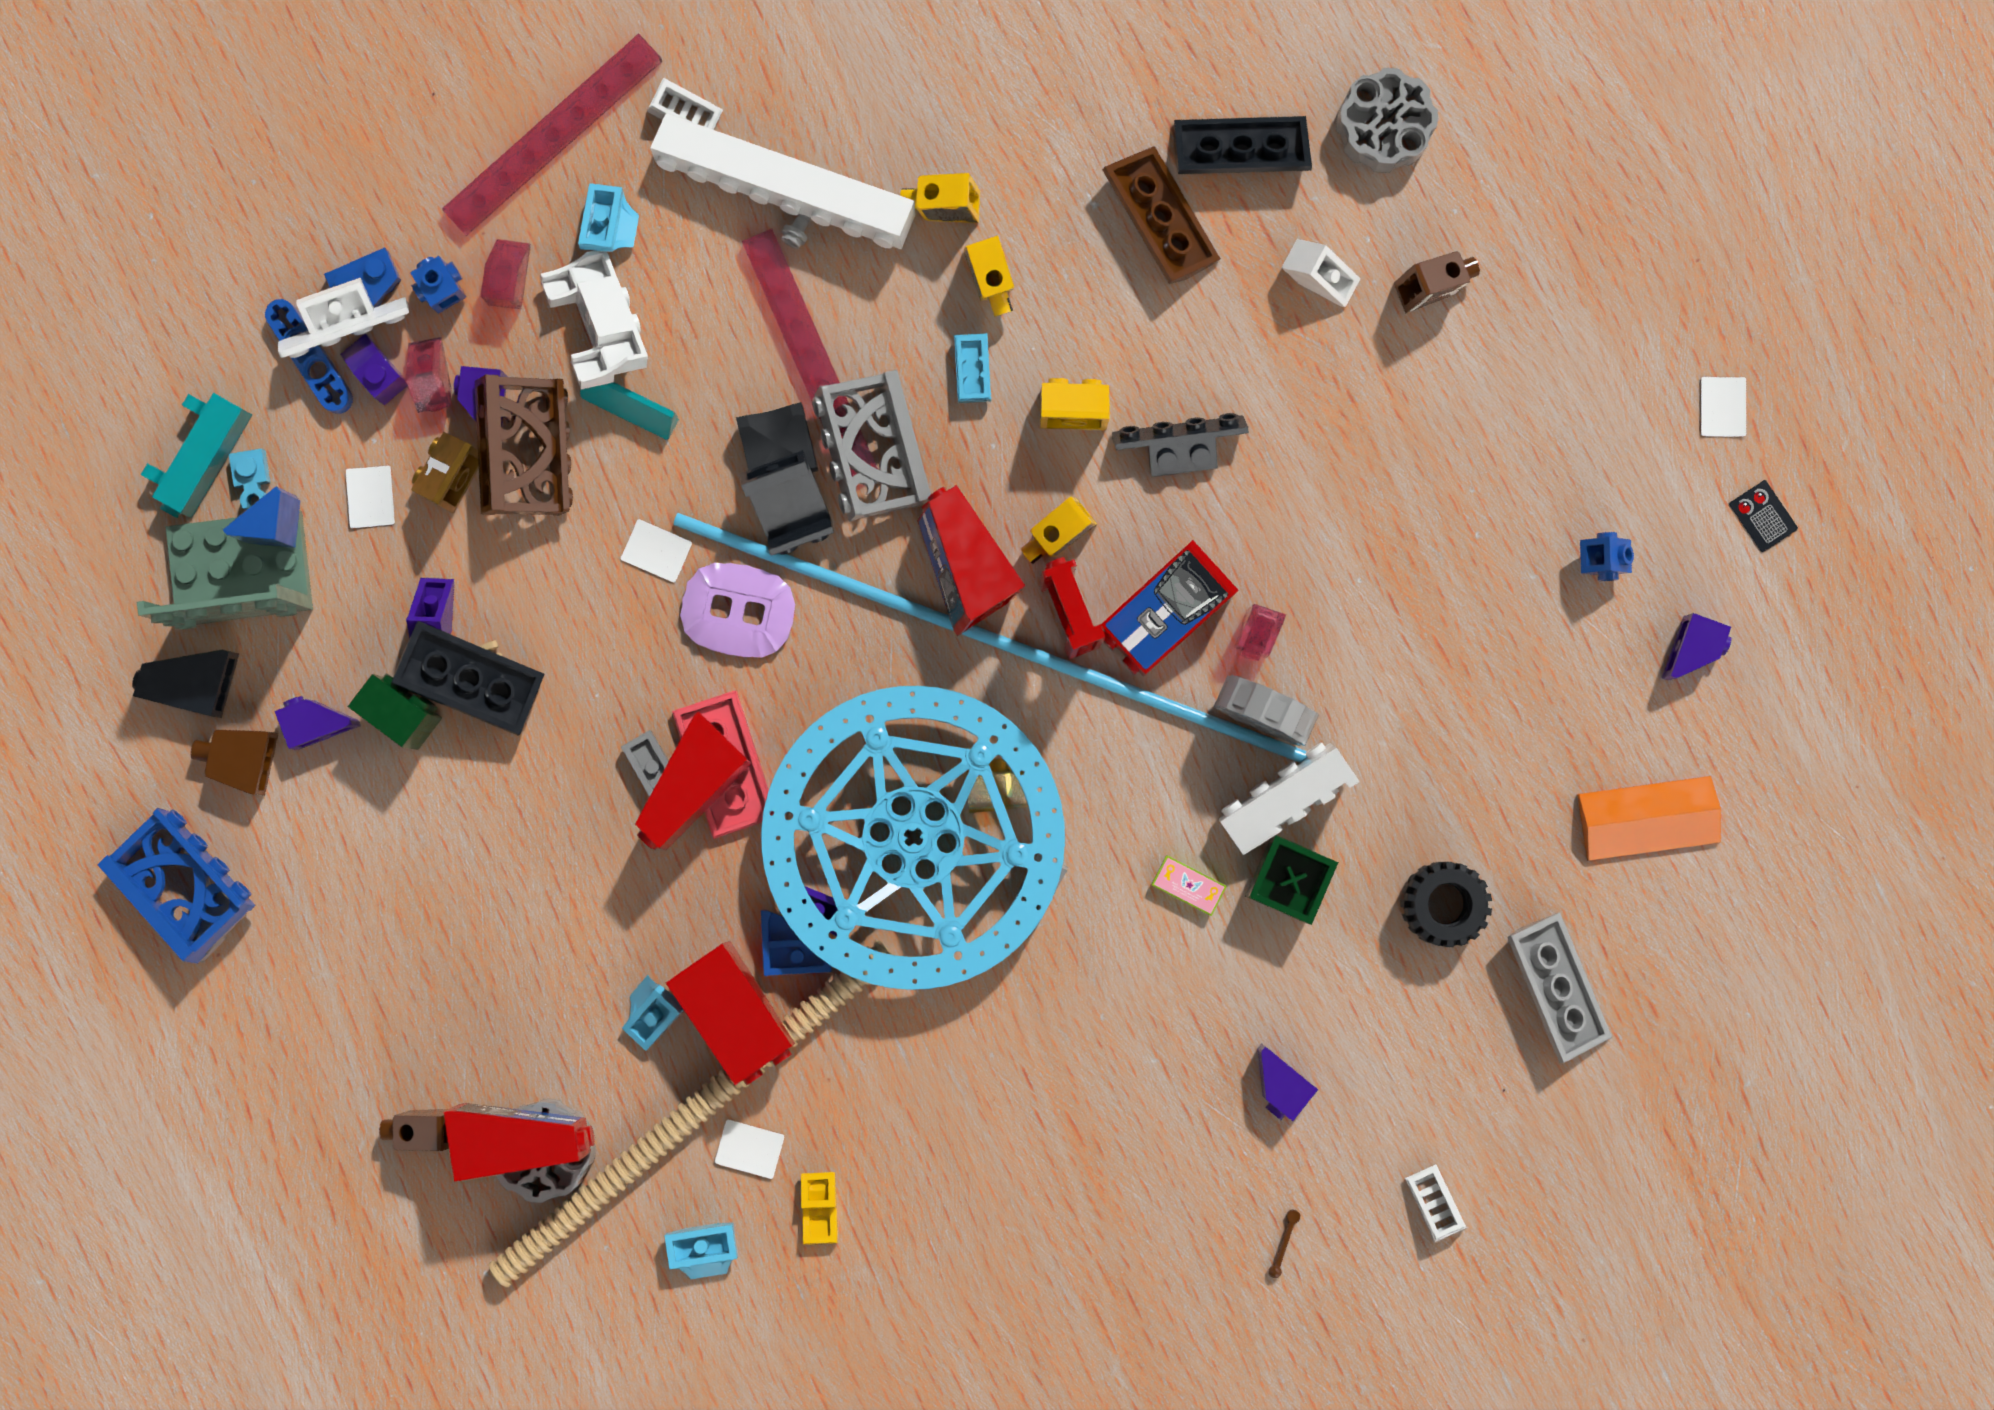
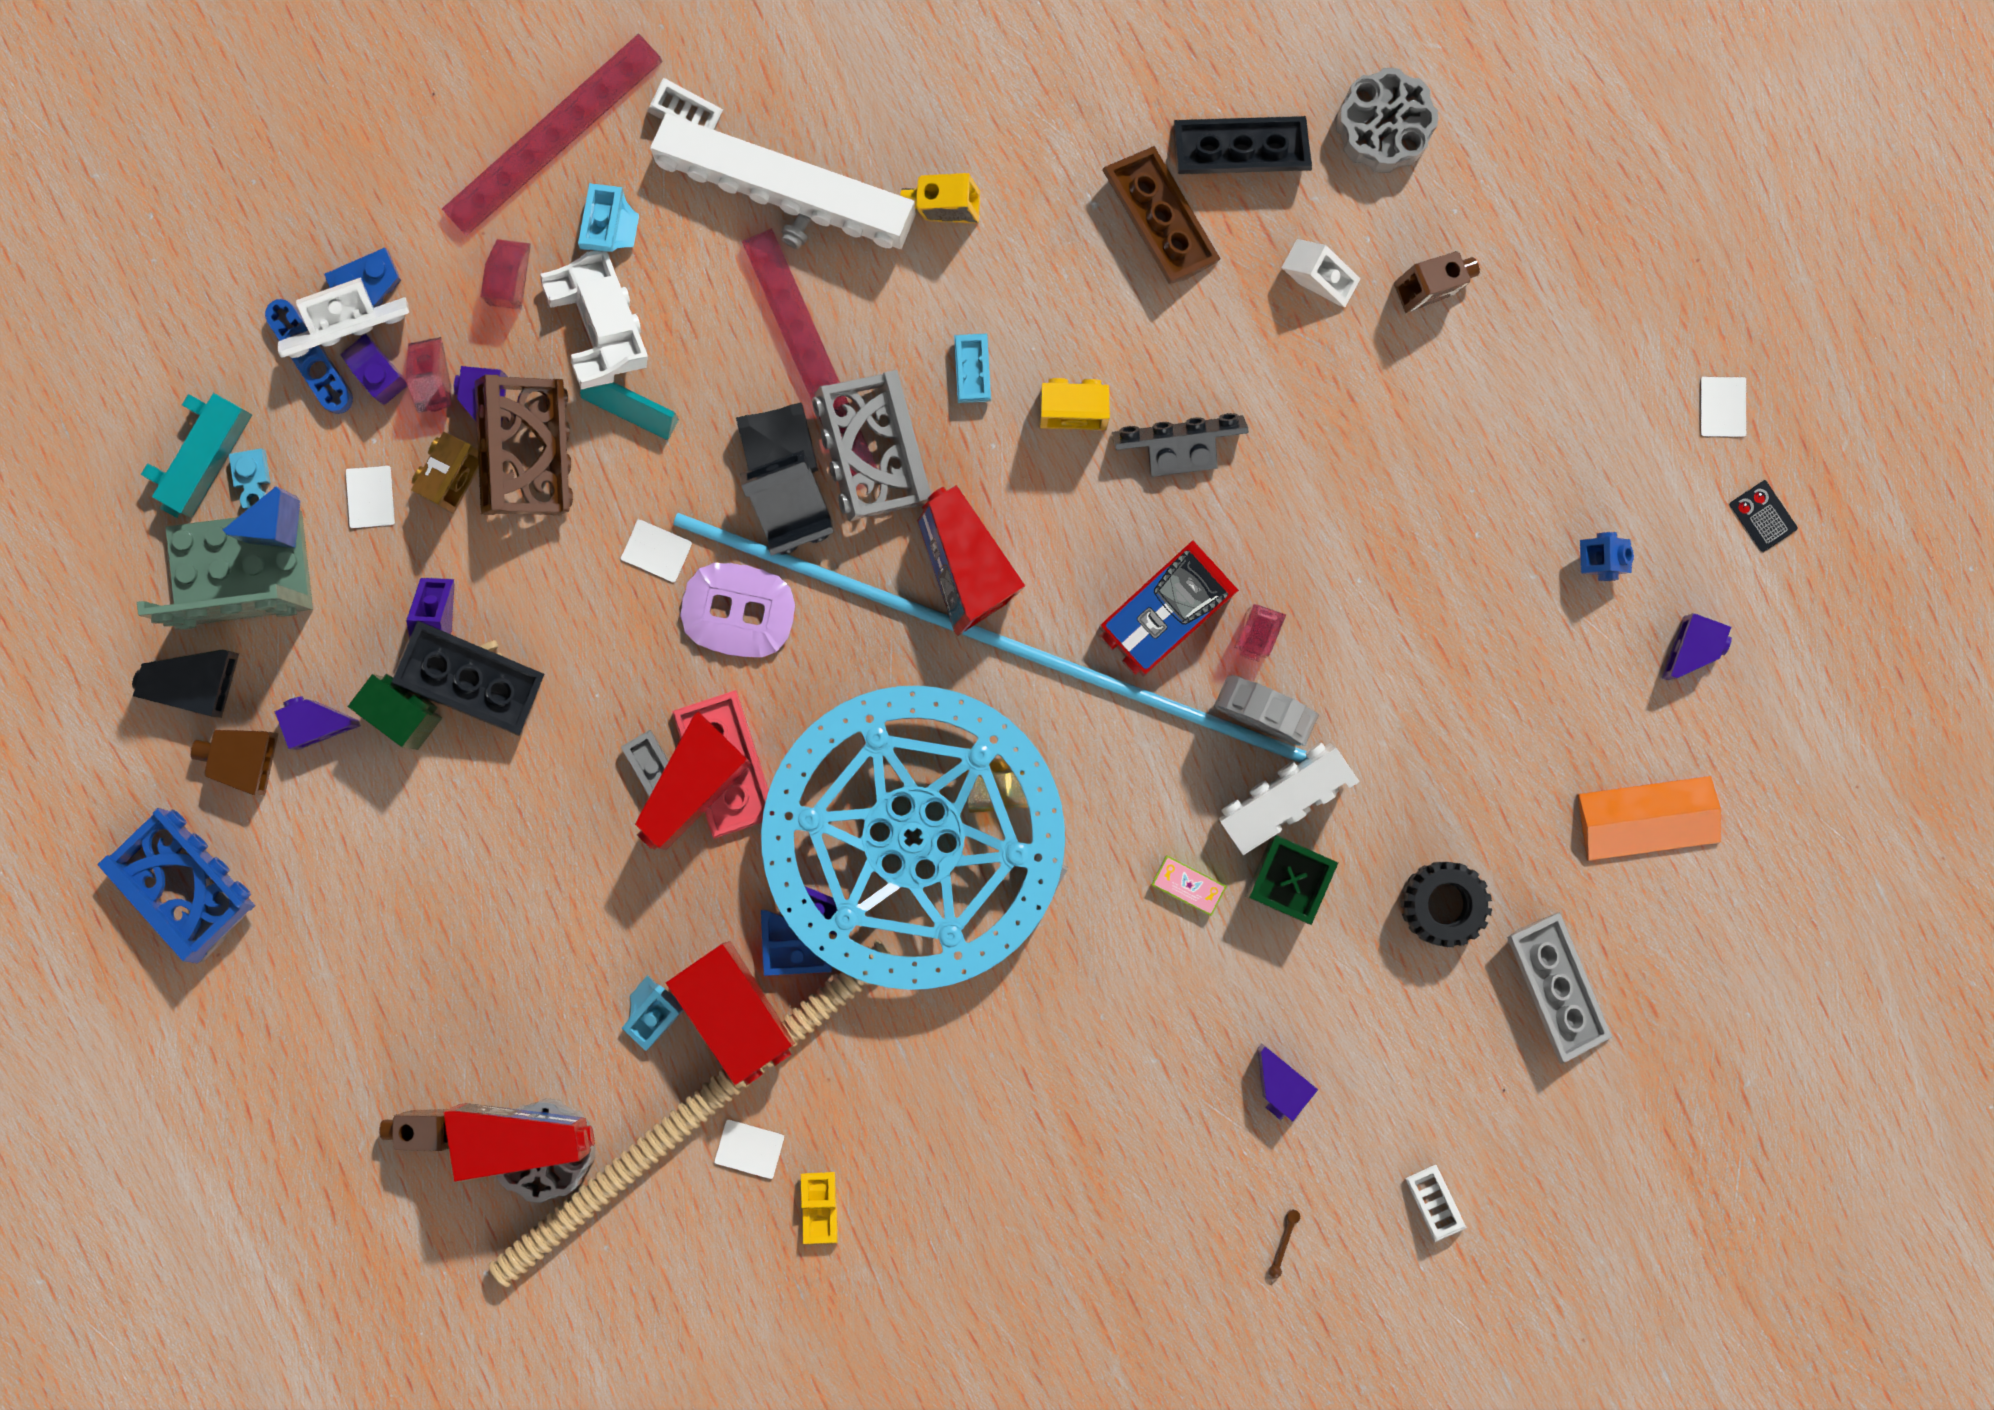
(437, 283): blue brick -> none
(702, 1249): medium azure slope -> none
(988, 258): yellow torso -> none
(1070, 520): yellow torso -> none
(1070, 608): red fence -> none

